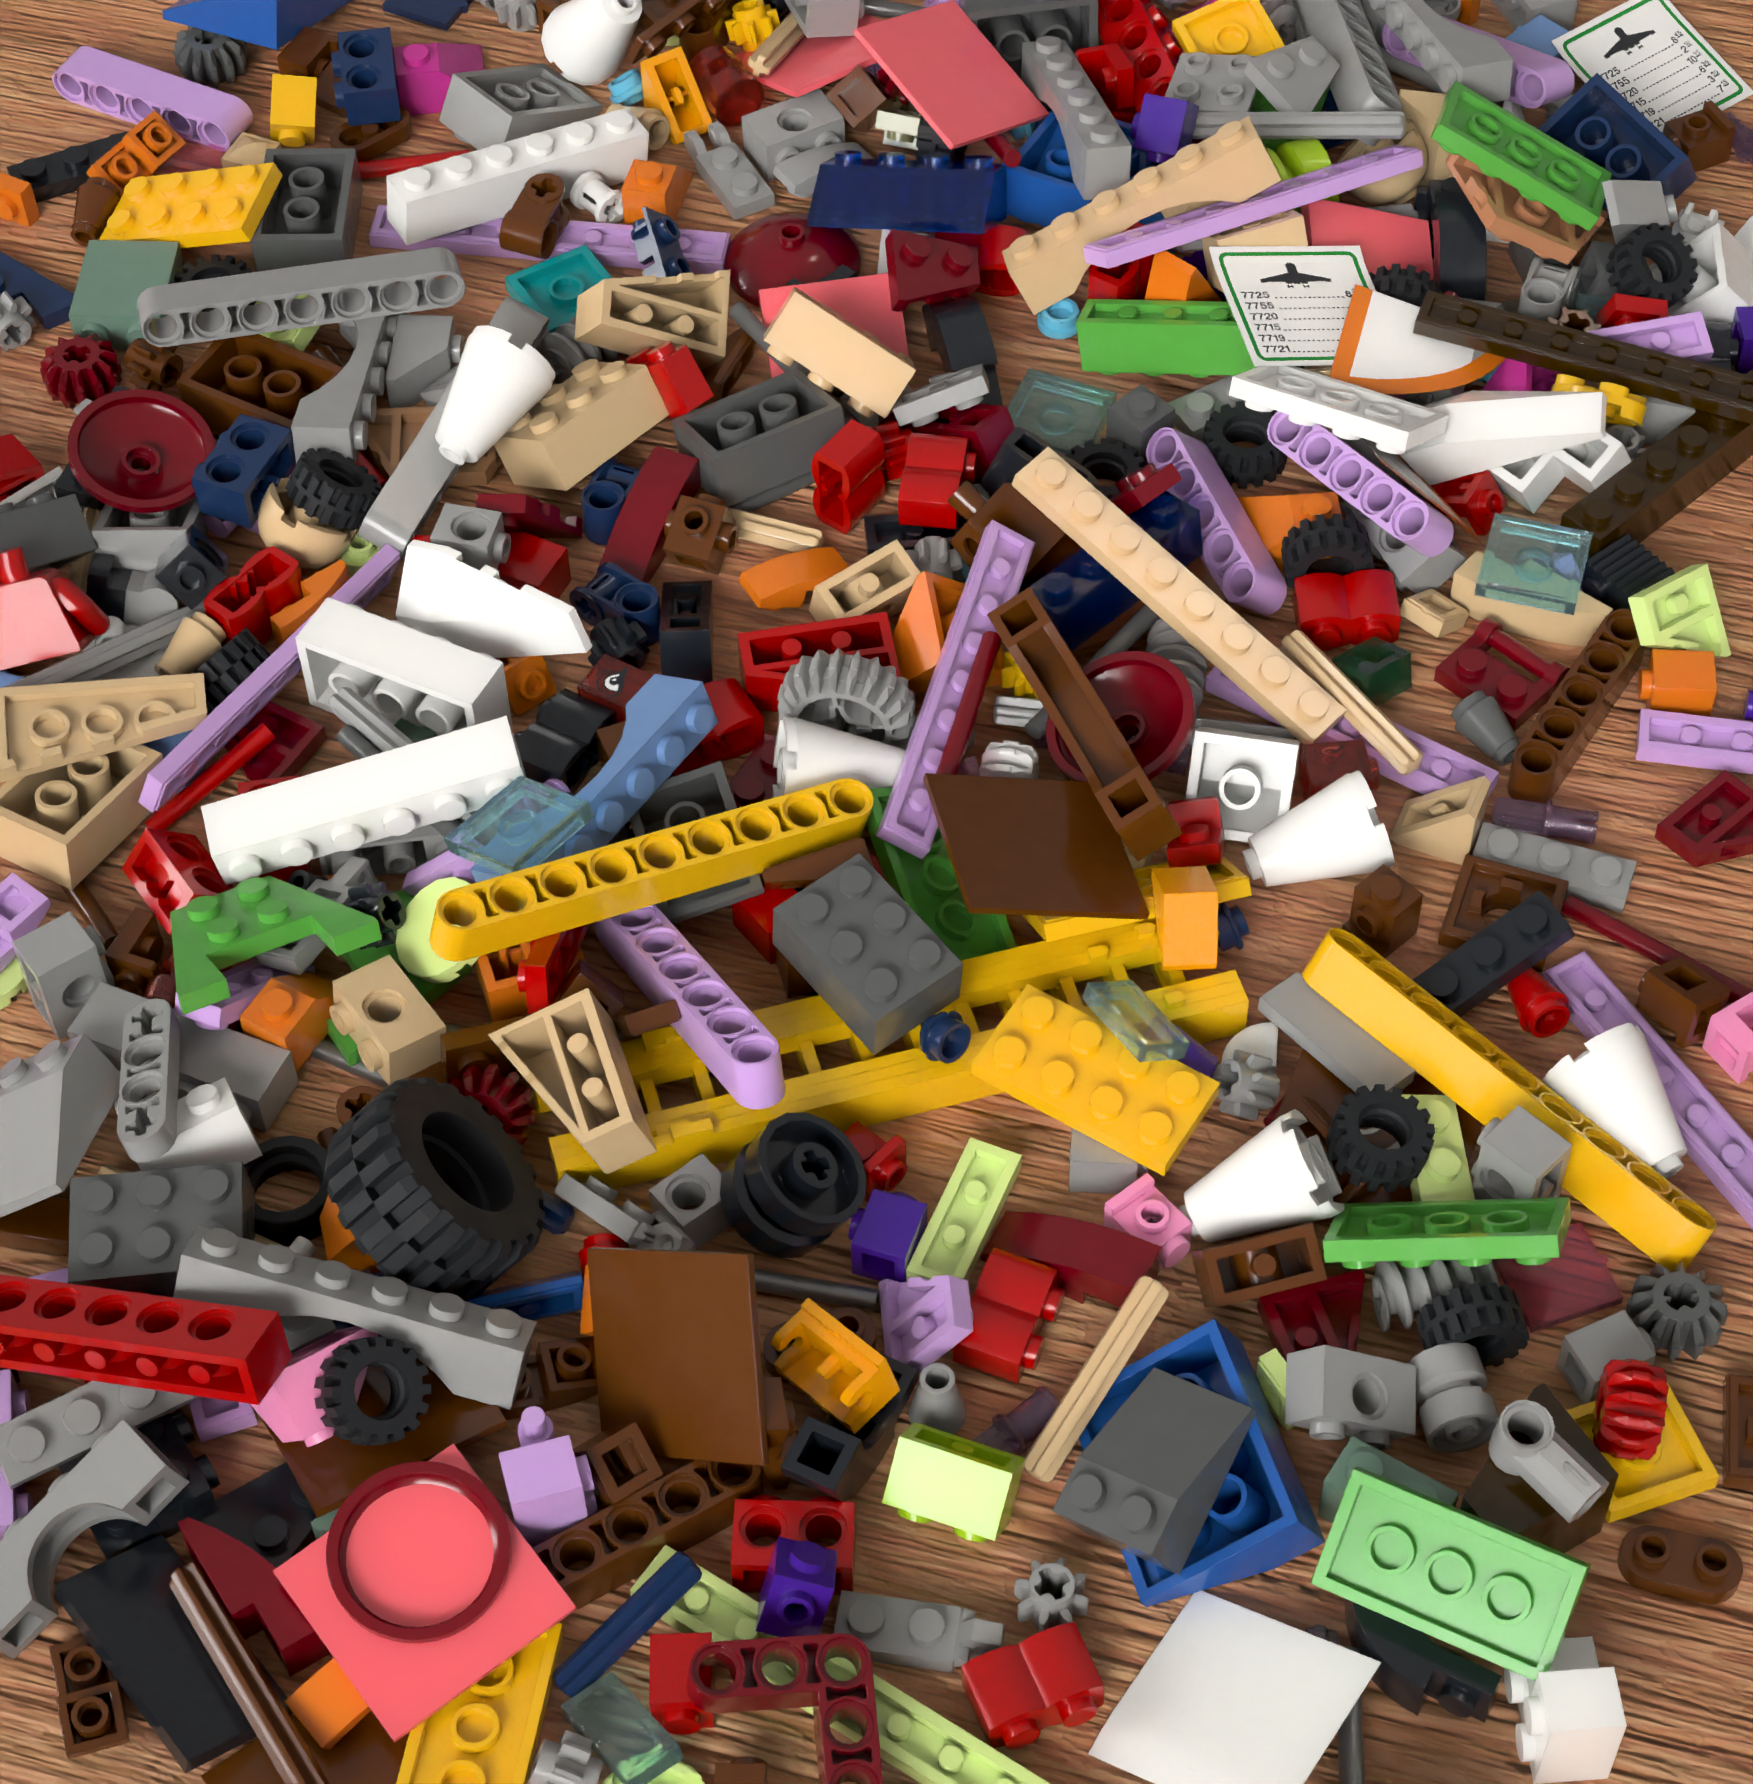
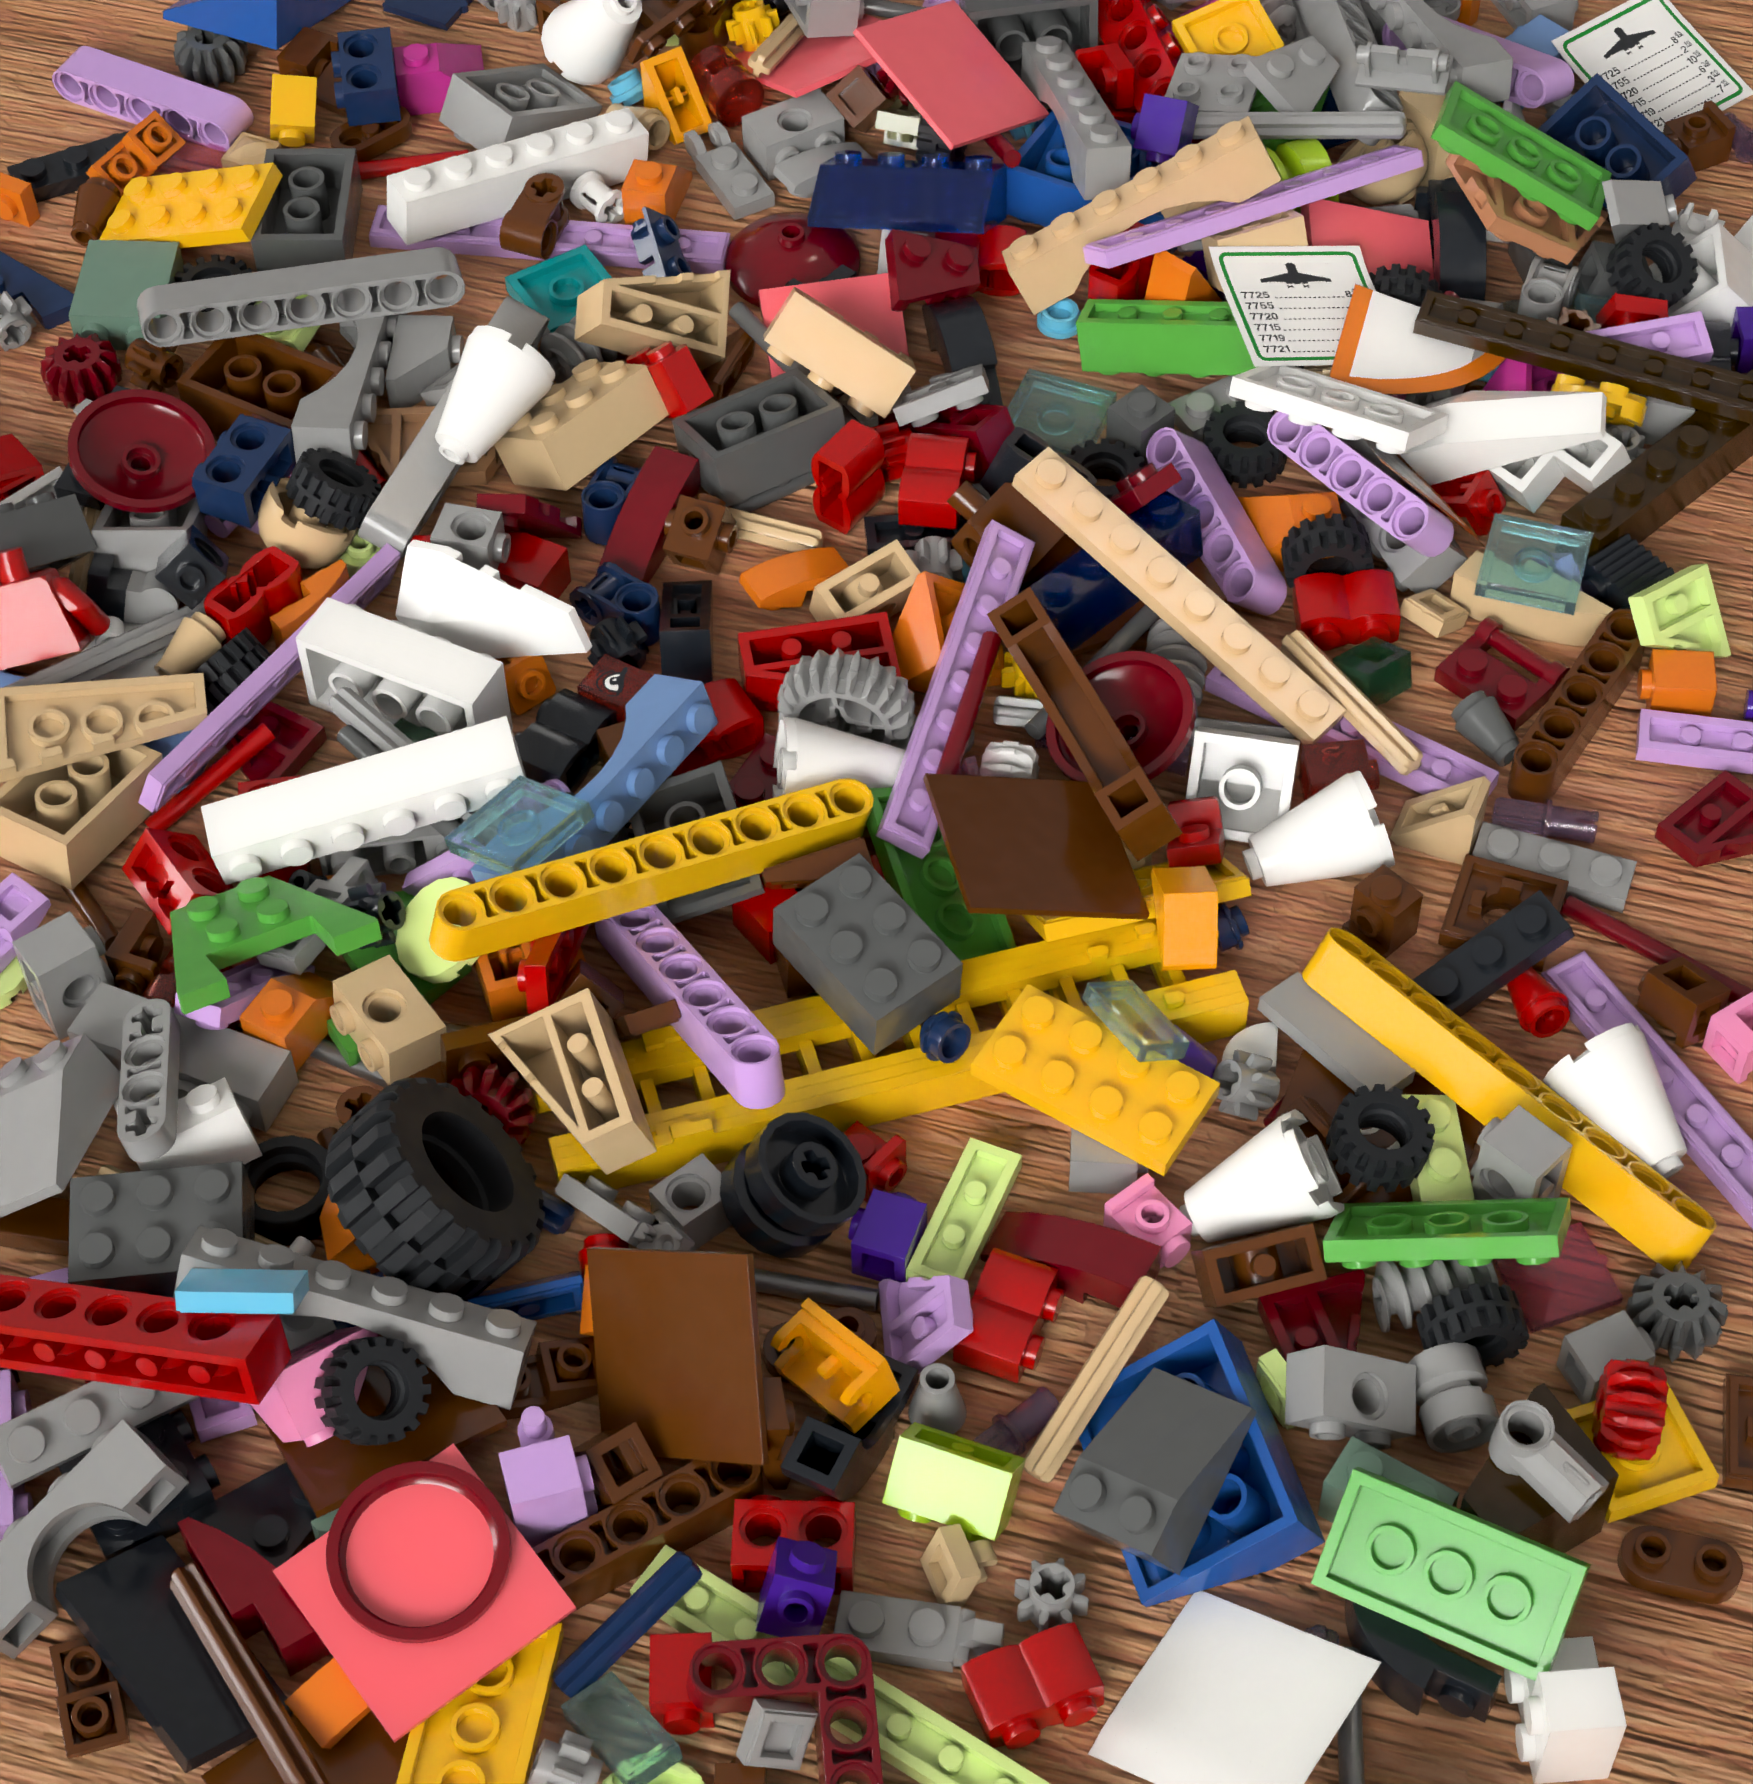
(241, 1291): none -> medium azure tile
(776, 1734): none -> light grey tile
(956, 1565): none -> tan tile
(1403, 69): none -> light grey hinge

